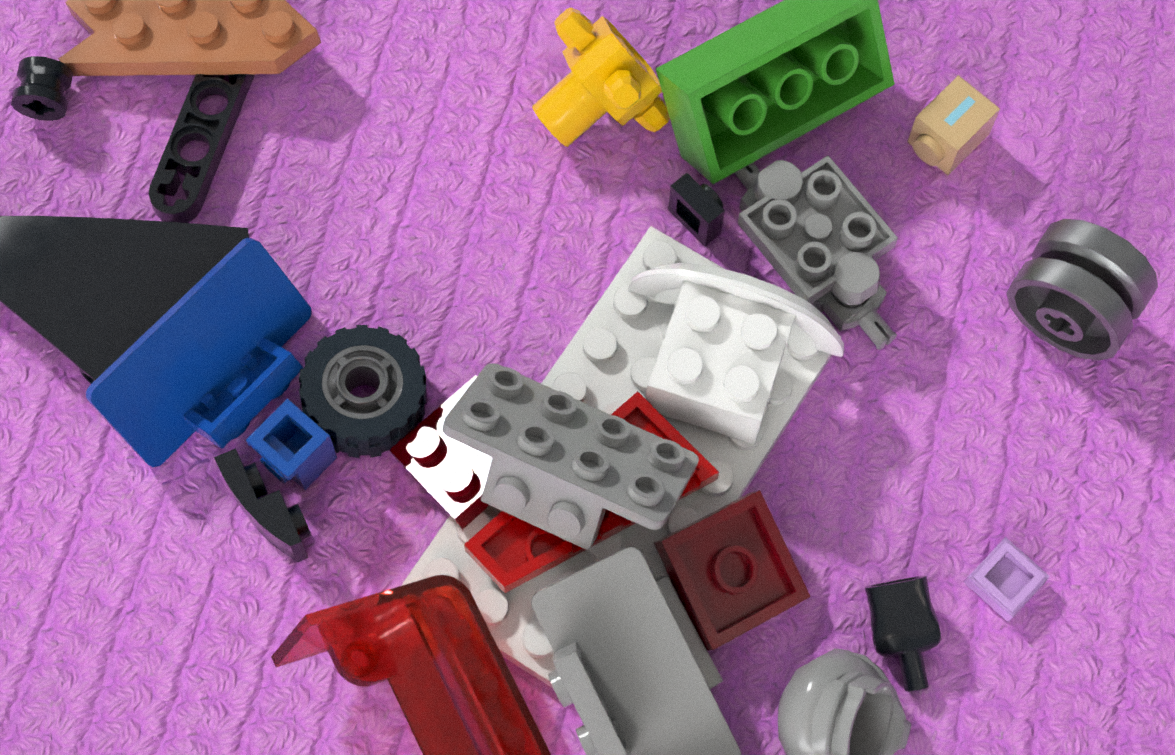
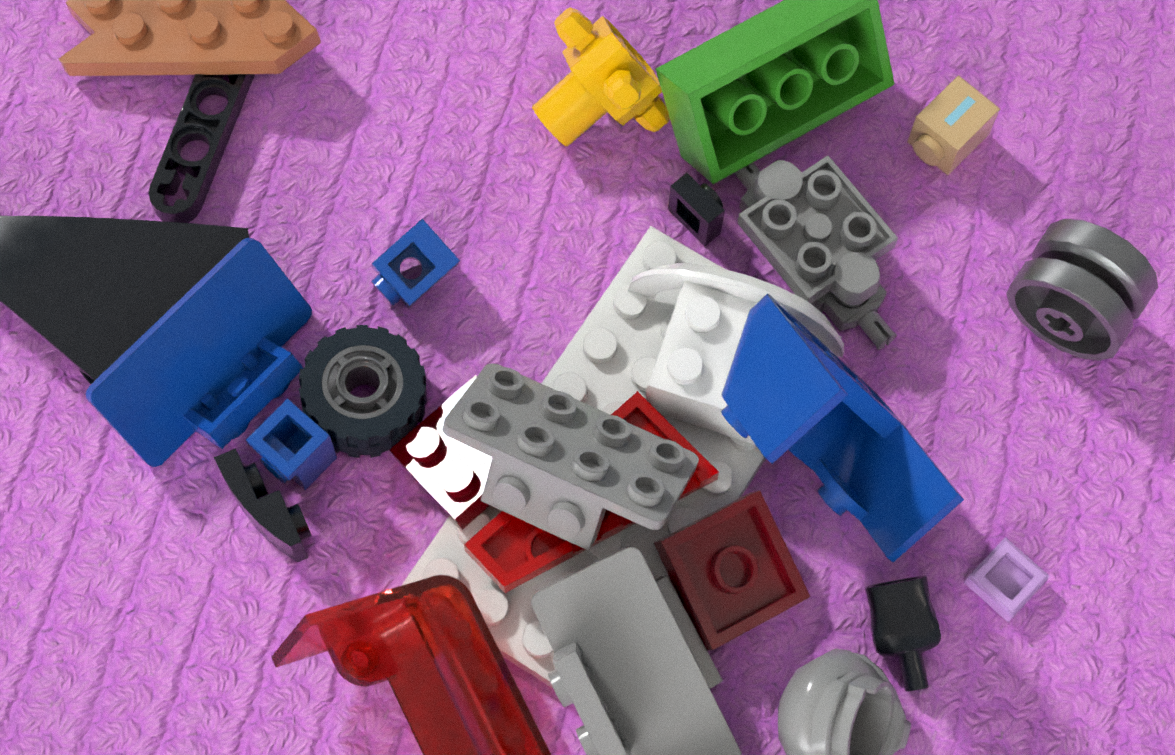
(42, 88): black wheel -> none
(423, 246): none -> blue brick
(805, 400): none -> blue windscreen

